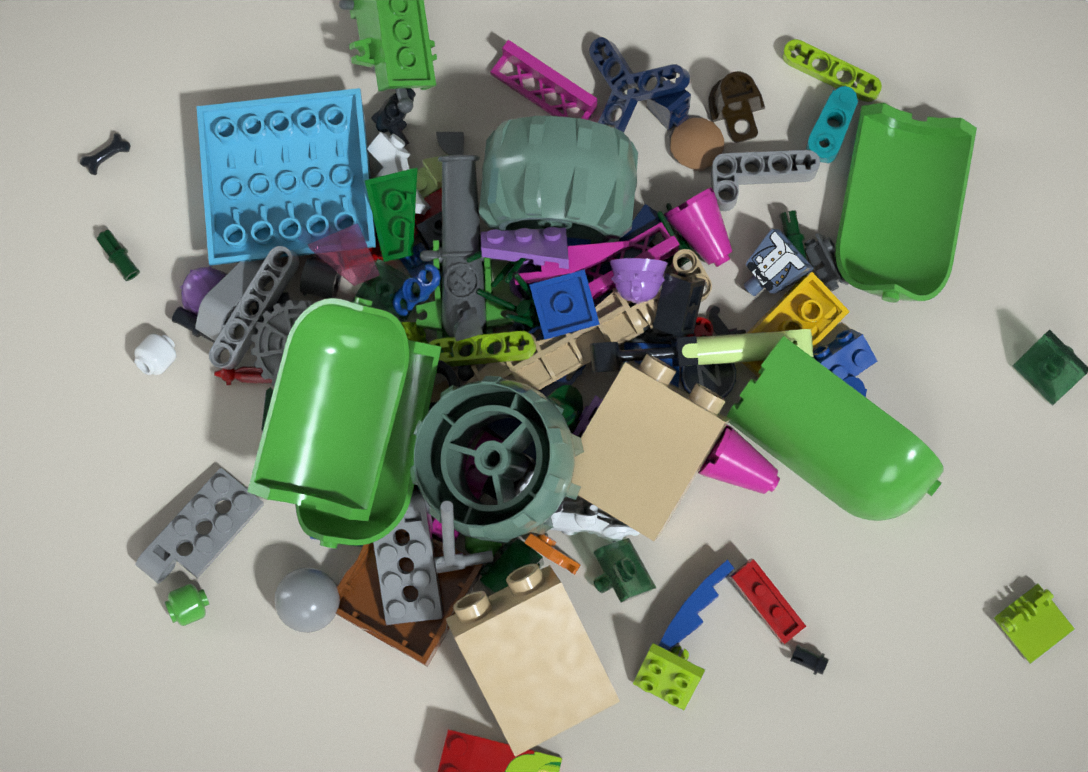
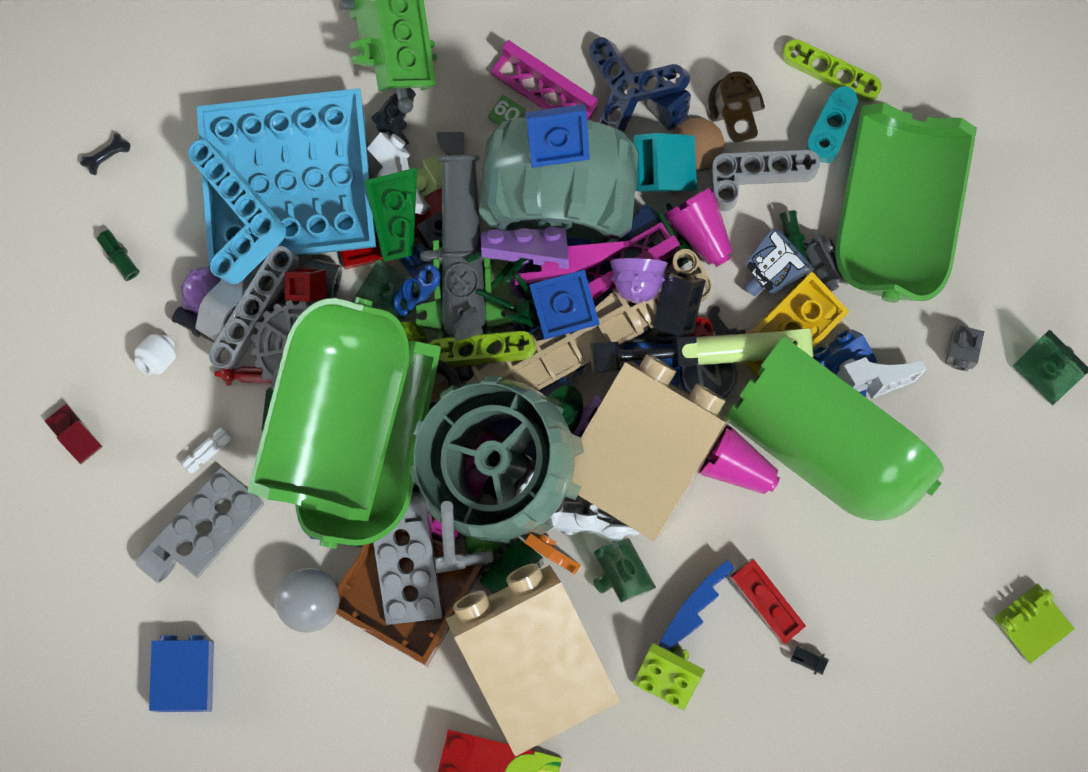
(73, 434): none -> dark red slope
(181, 674): none -> blue brick
(186, 604): bright green head -> none
(206, 450): none -> white axle
(242, 203): none -> medium azure beam
(305, 285): none -> red brick
(347, 254): clear pink wing -> none
(505, 110): none -> bright green tile
(557, 135): none -> blue tile
(666, 163): none -> teal brick
(879, 378): none -> white slope
(964, 348): none -> dark grey brick

